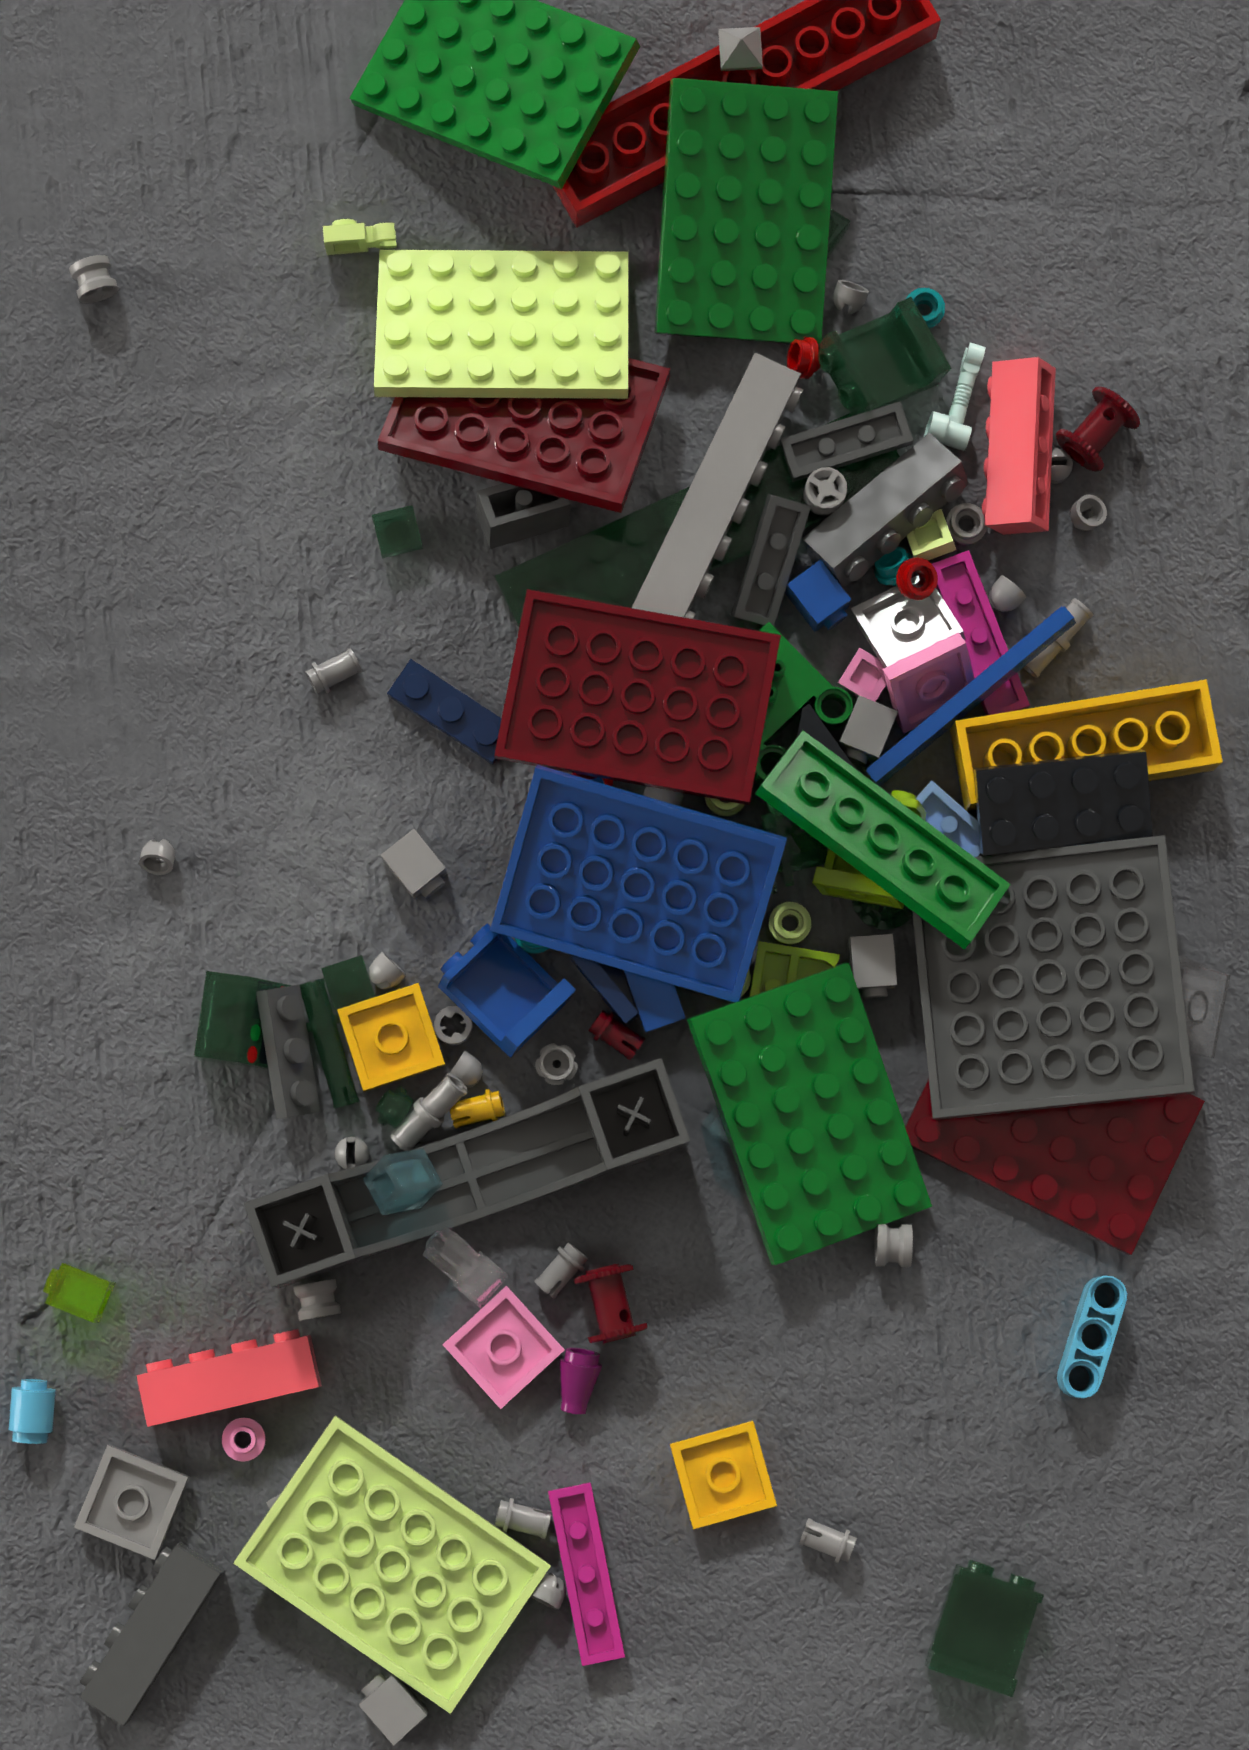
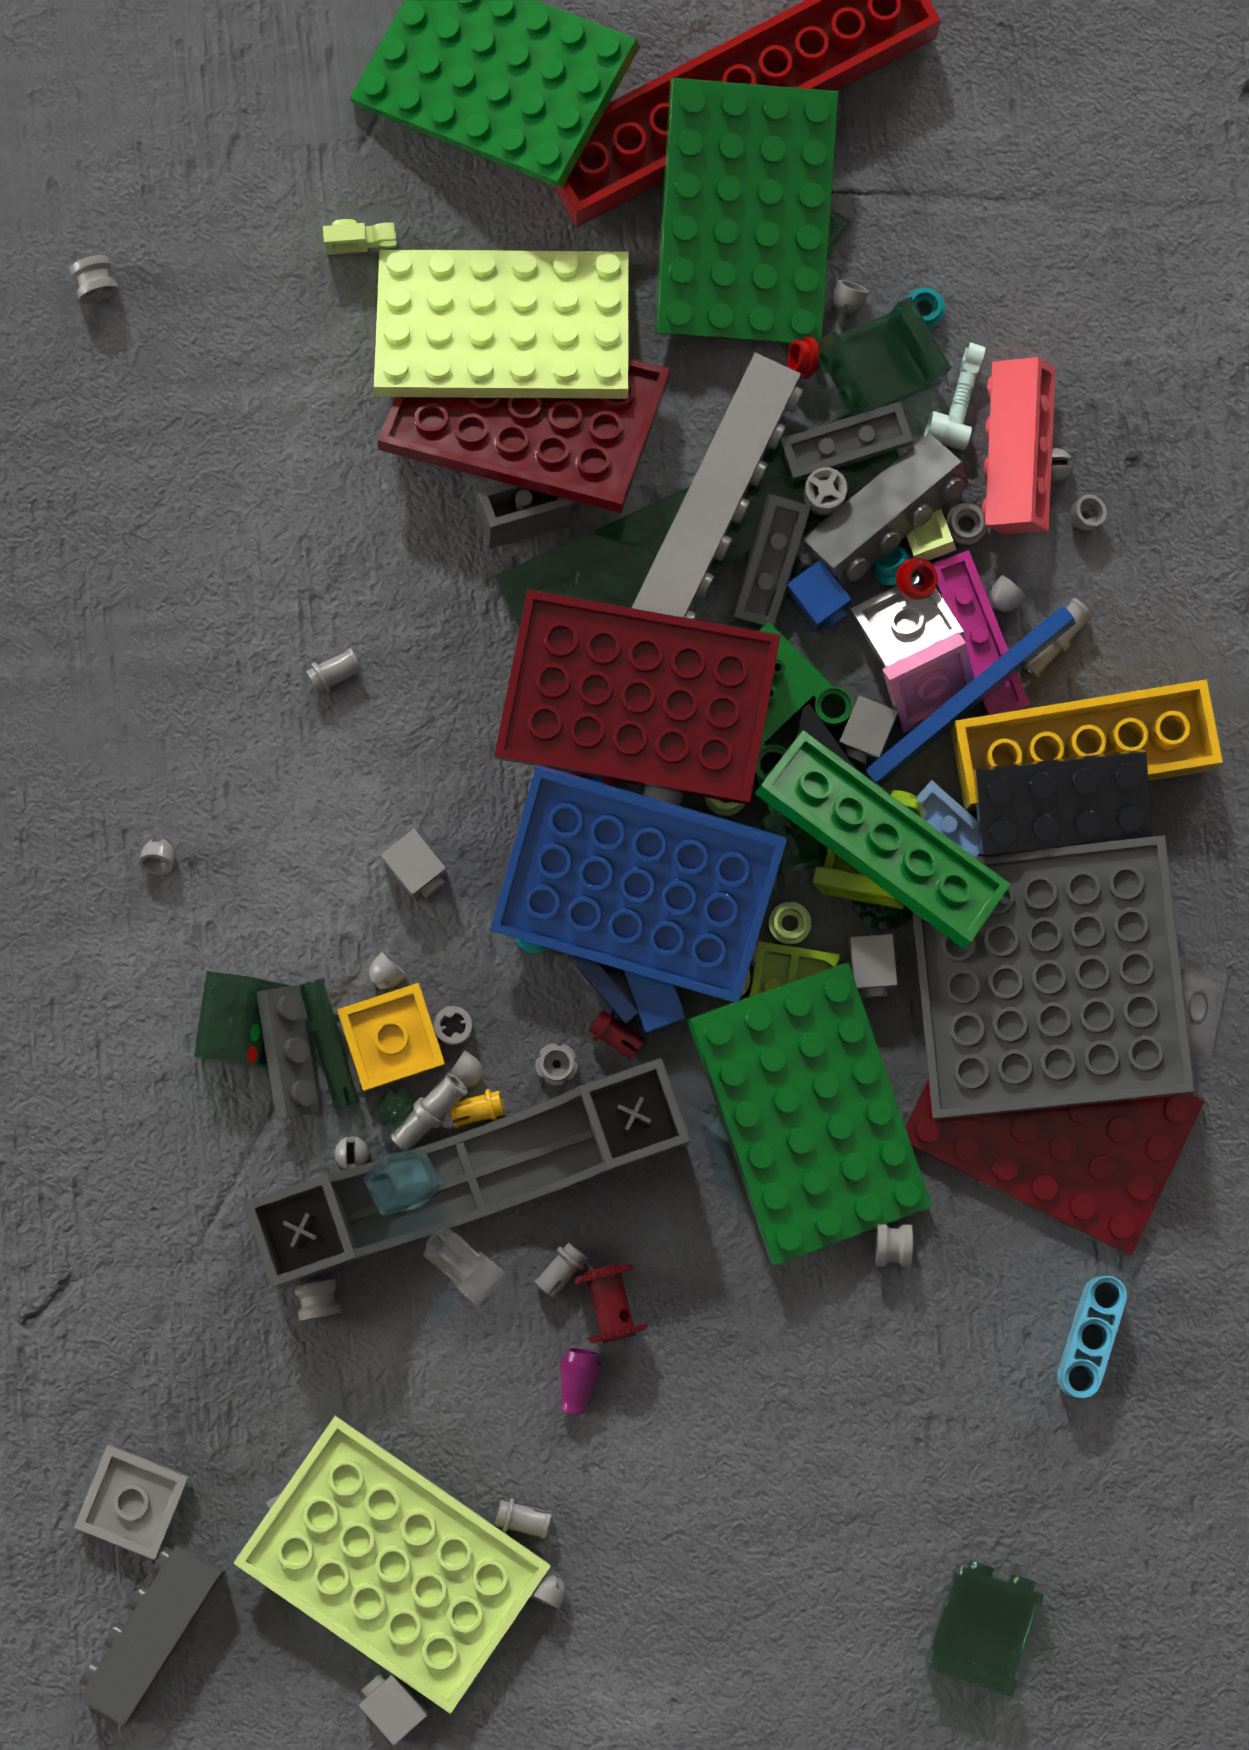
(31, 1411): medium azure brick -> none
(78, 1292): clear neon green brick -> none
(229, 1379): coral brick -> none
(257, 1443): bright pink plate -> none
(348, 982): clear green plate -> none
(397, 531): clear green plate -> none
(447, 709): dark blue plate -> none
(503, 989): blue panel -> none
(503, 1347): bright pink plate -> none
(586, 1574): dark pink plate -> none
(723, 1474): yellow plate -> none
(740, 49): light grey slope -> none
(828, 1541): light grey pin -> none
(863, 676): bright pink plate -> none
(1096, 430): dark red hose -> none

